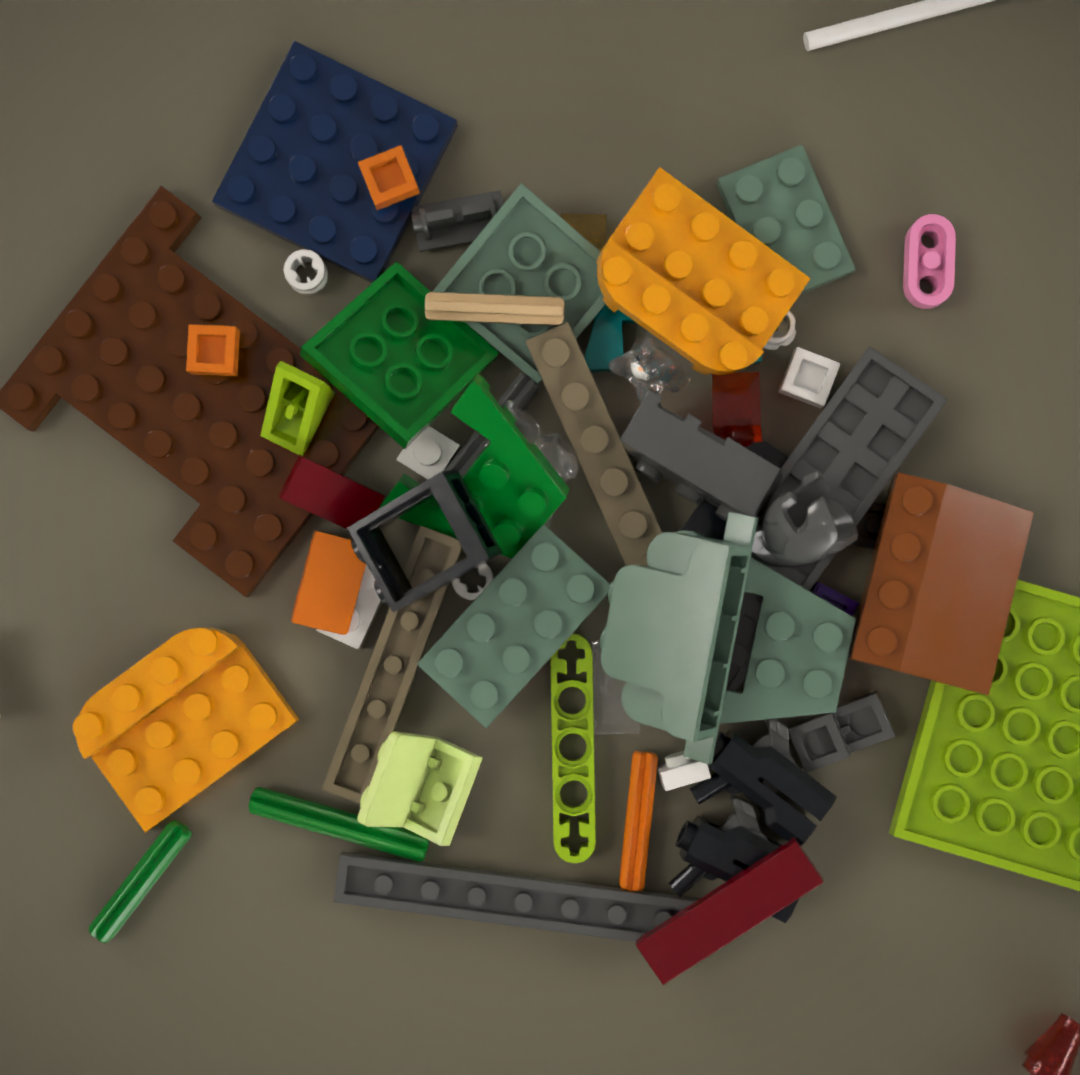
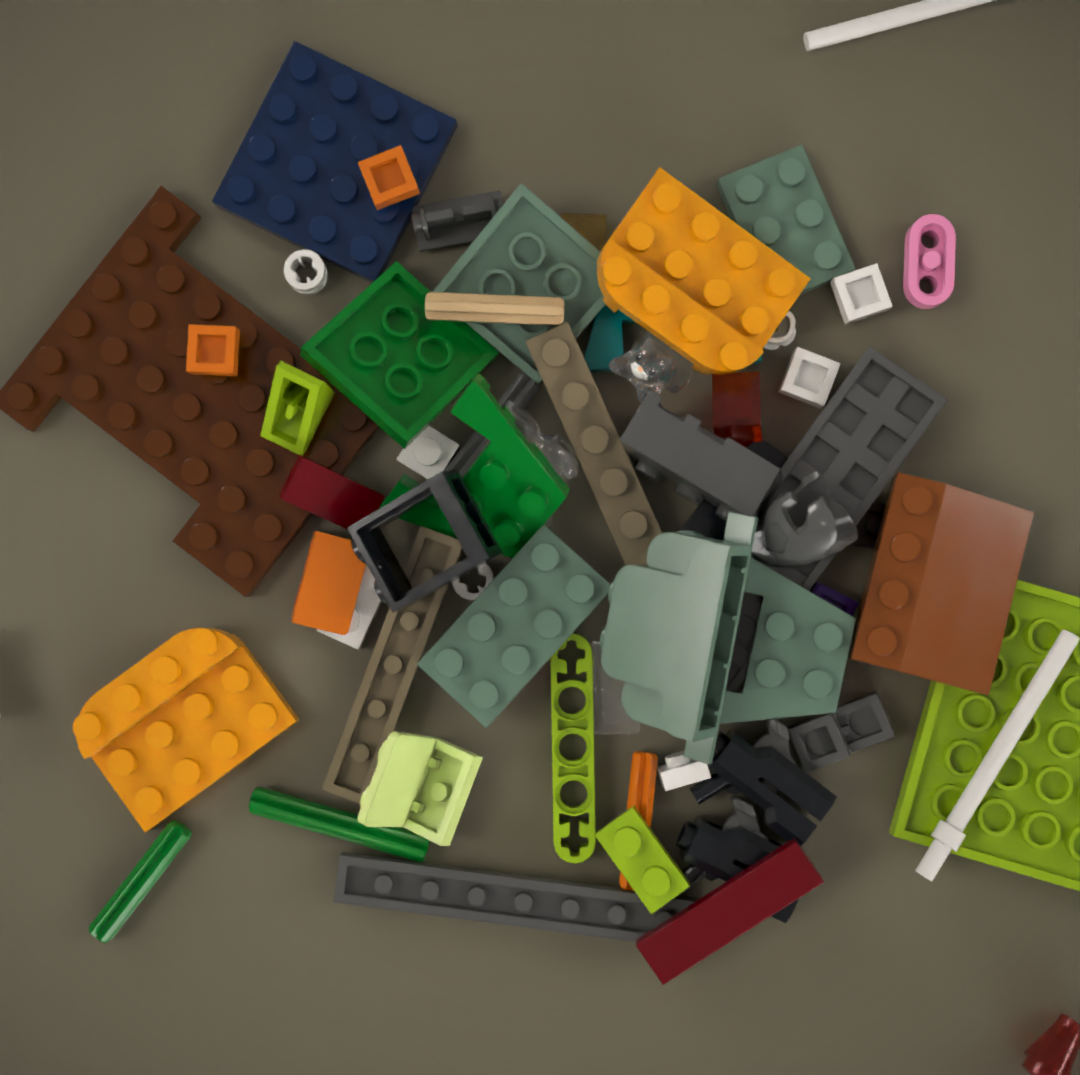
(642, 859): none -> lime plate
(861, 294): none -> white plate
(949, 834): none -> white bar

